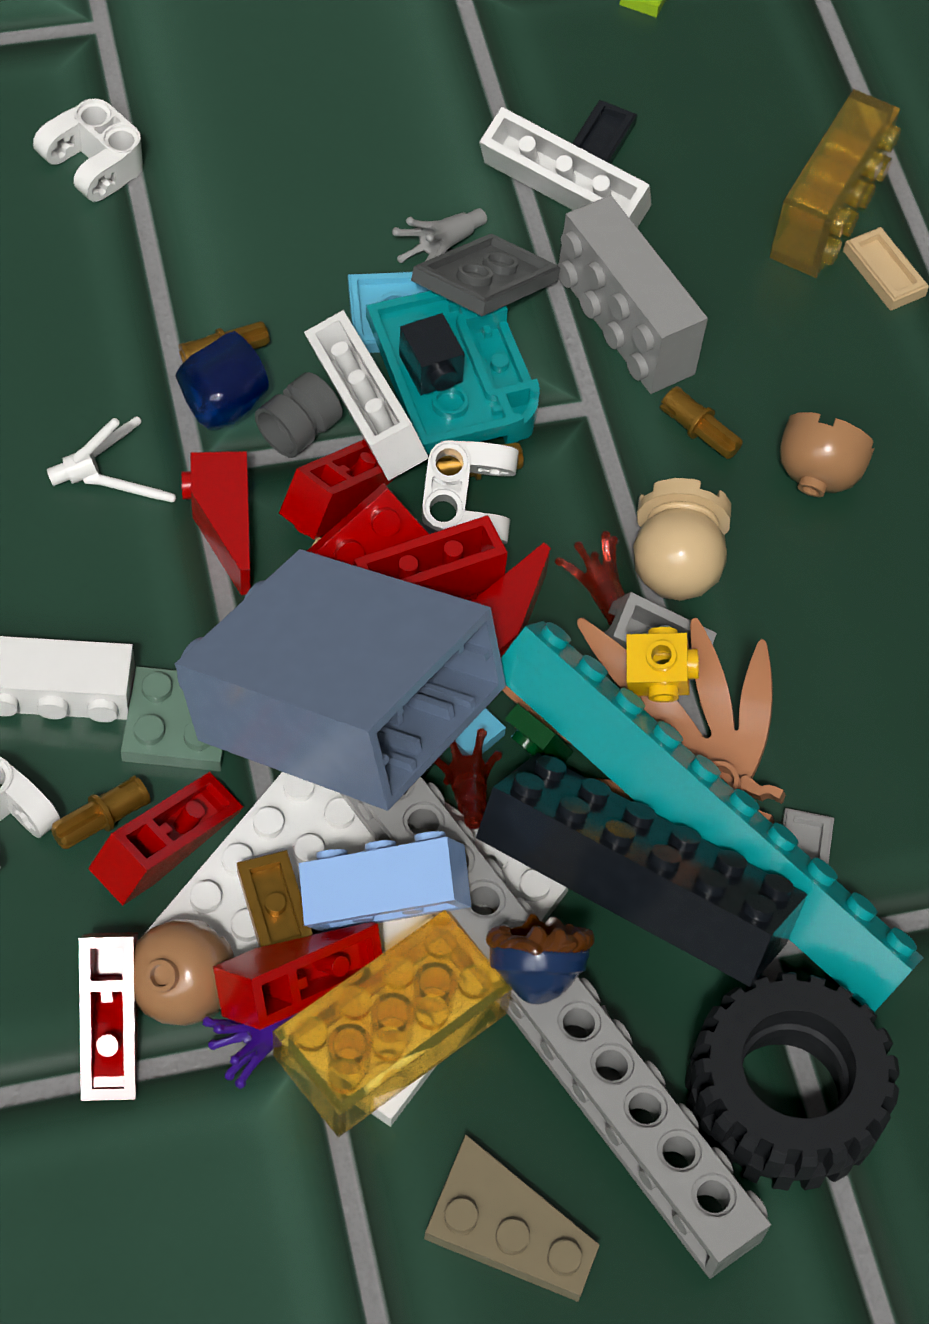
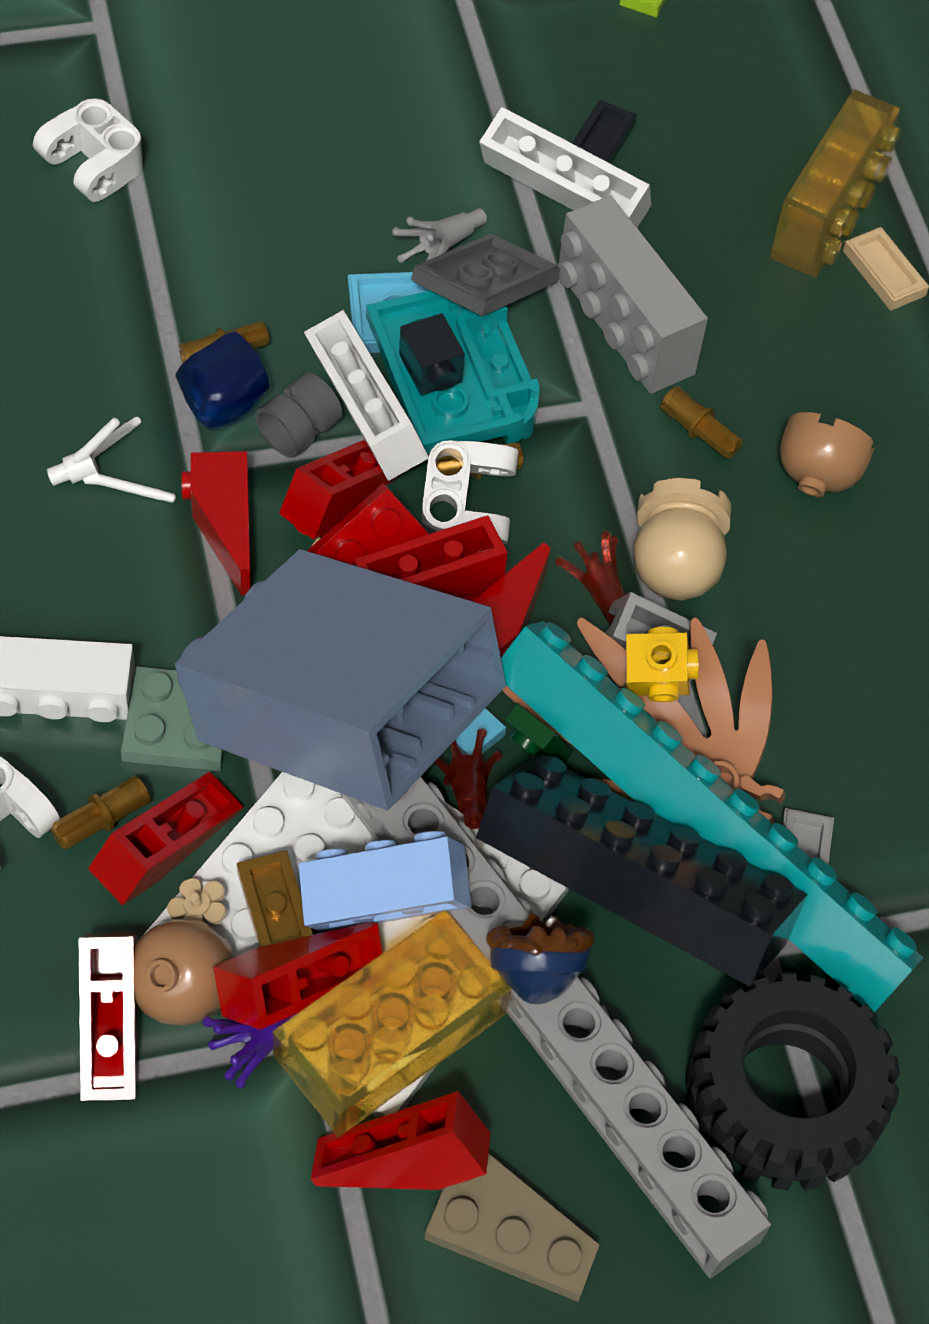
(199, 902): none -> tan plant
(408, 1149): none -> red slope

